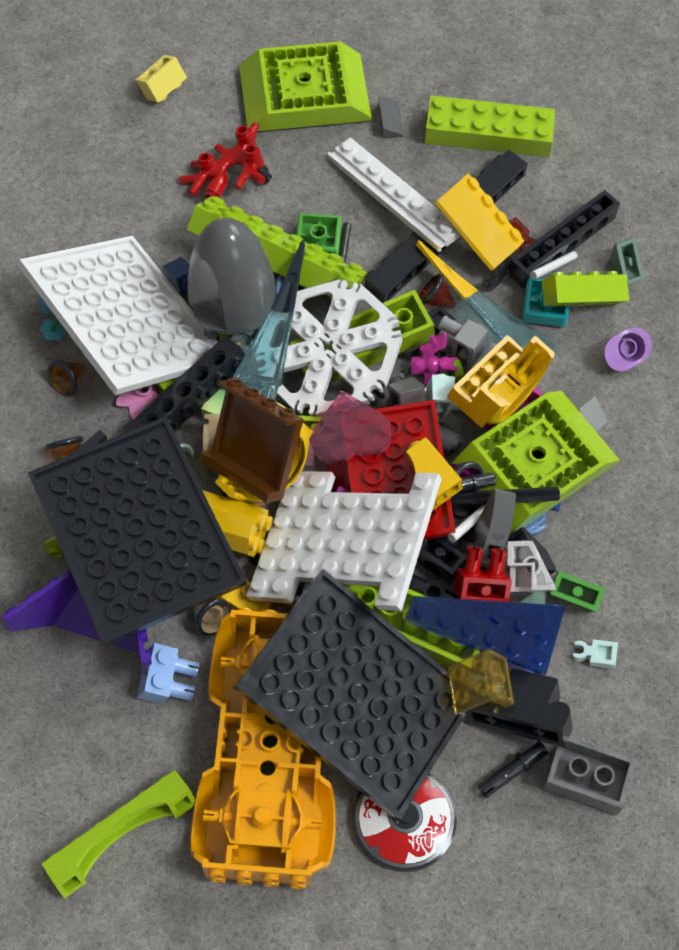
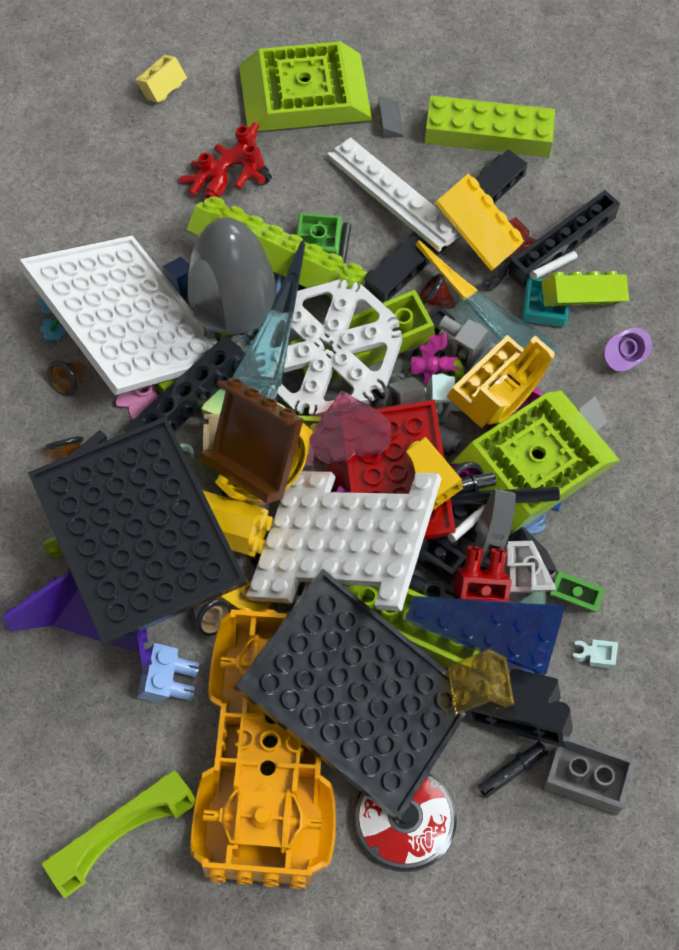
(626, 260): sand green slope -> none

